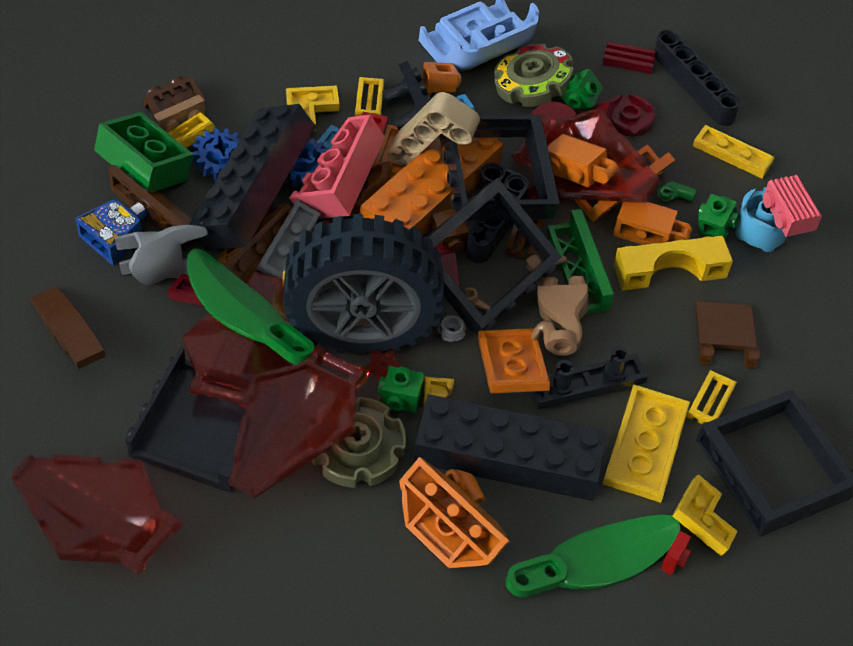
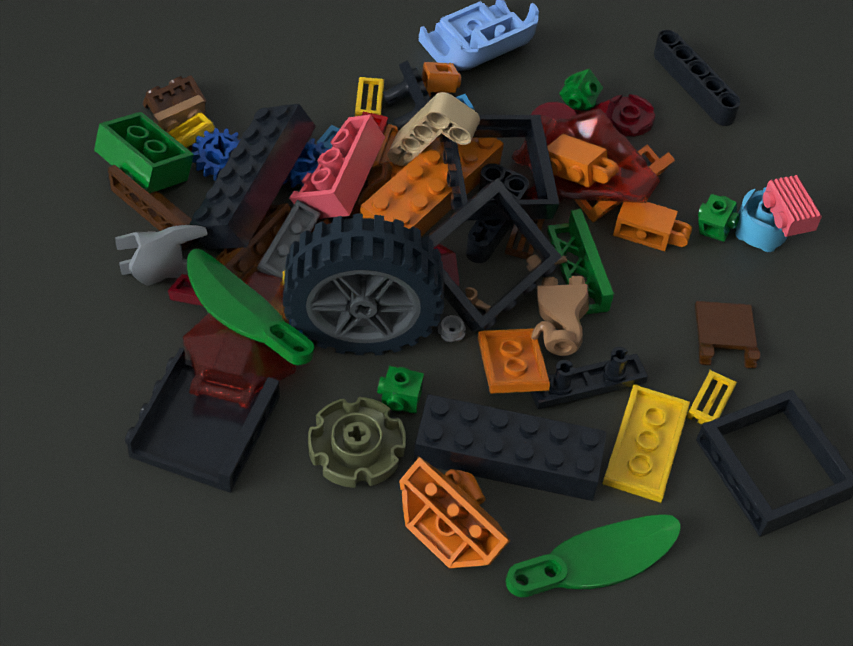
(68, 327): reddish brown slope -> none
(95, 508): clear red windscreen -> none
(105, 223): torso -> none
(294, 419): clear red windscreen -> none
(314, 99): yellow plate -> none
(377, 359): clear red plate -> none
(438, 386): yellow tile -> none
(458, 238): reddish brown brick -> none
(533, 75): olive piece -> none
(629, 57): dark red tile -> none
(676, 190): green arm -> none
(677, 554): red plate -> none
(697, 515): yellow plate -> none
(704, 257): yellow arch -> none
(733, 151): yellow tile -> none

